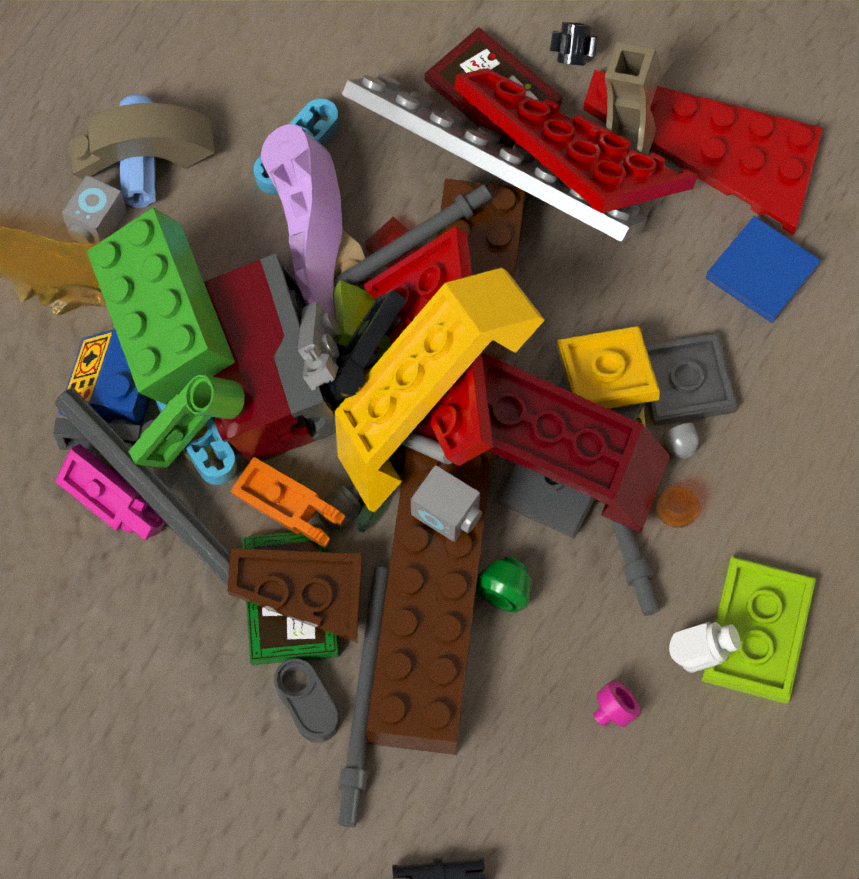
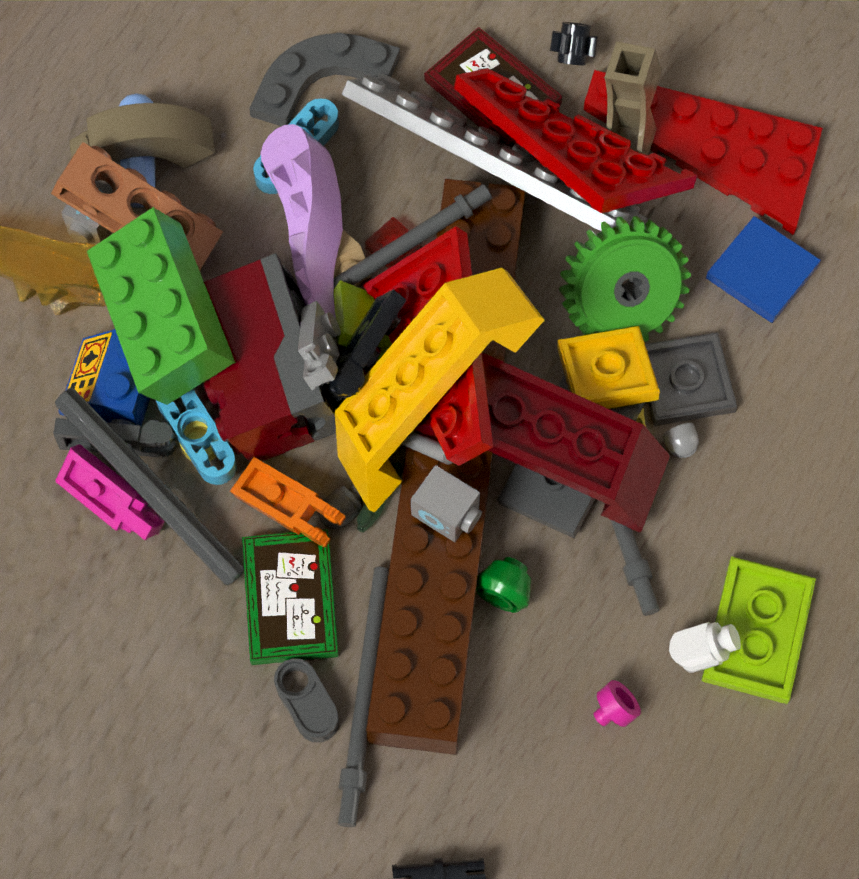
(113, 210): none -> nougat brick
(184, 417): bright green plate -> none
(301, 585): reddish brown wing -> none
(313, 60): none -> dark grey plate
(630, 252): none -> bright green gear
(679, 495): clear orange plate -> none

